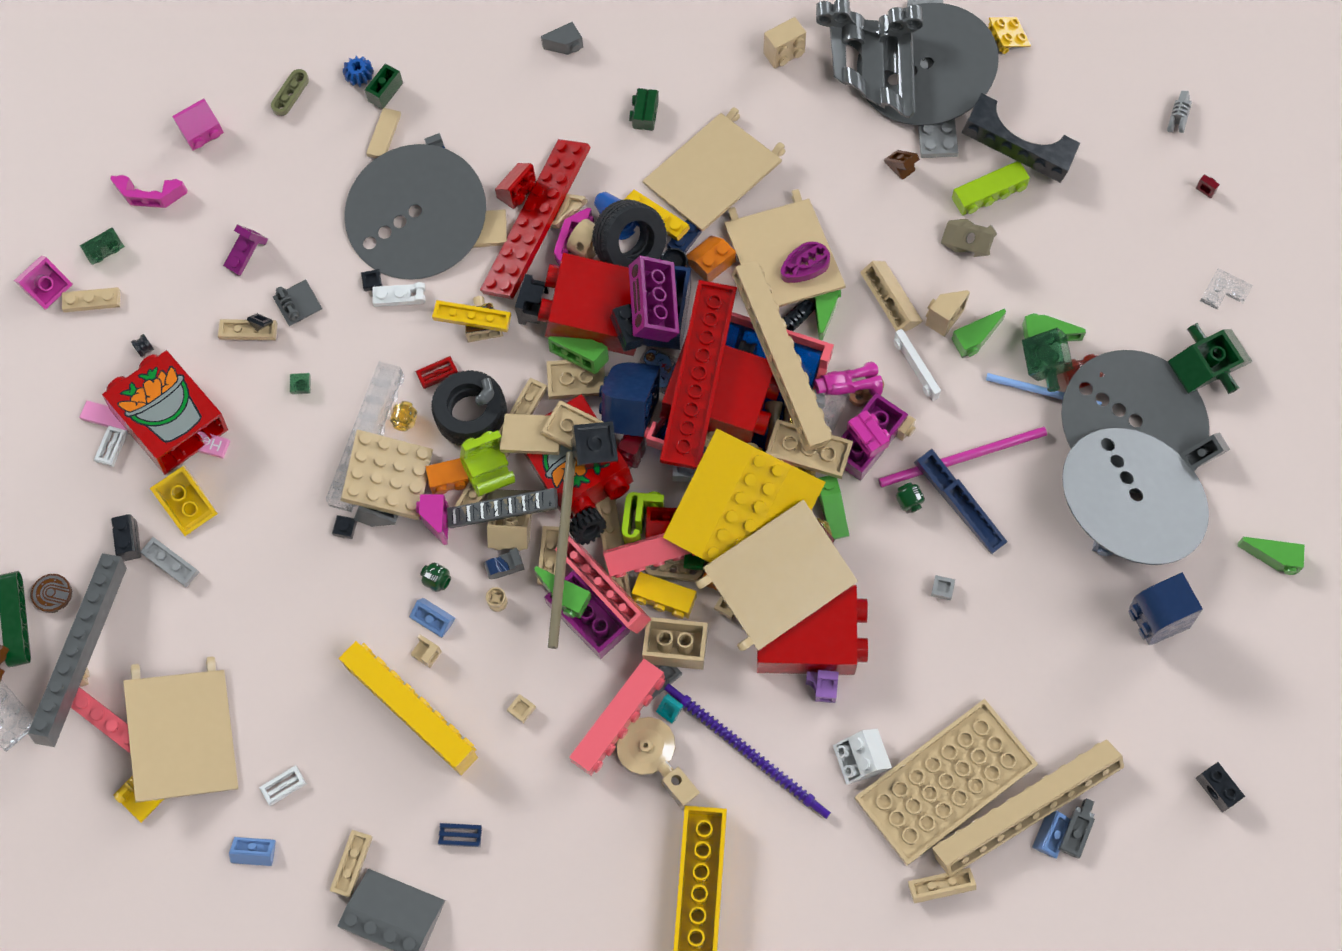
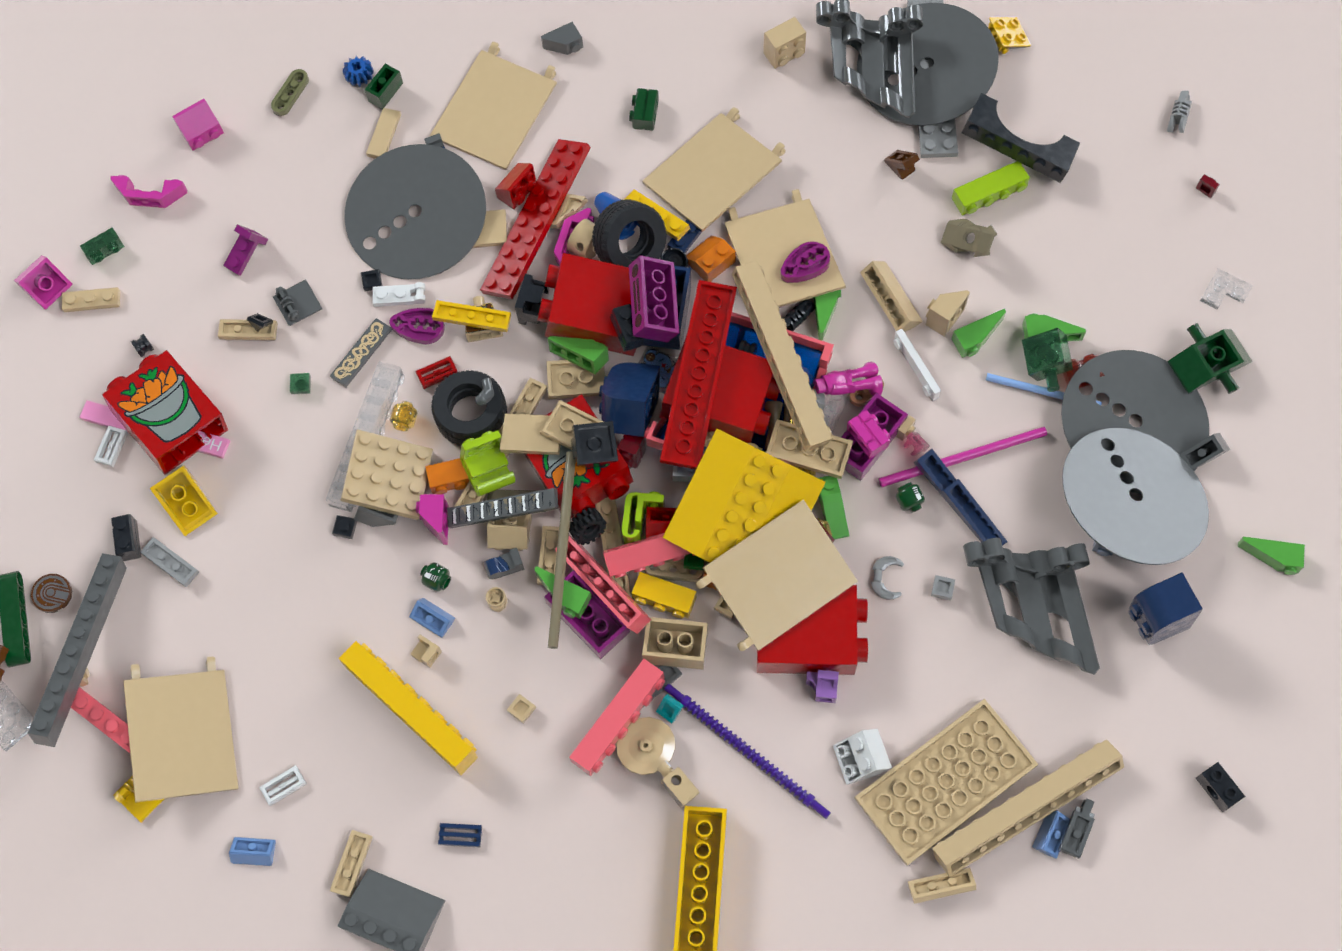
(361, 352): none -> dark grey tile
(417, 335): none -> magenta piece
(494, 108): none -> tan flag
(878, 587): none -> light grey piece
(918, 443): none -> clear pink tile
(1043, 585): none -> dark grey panel

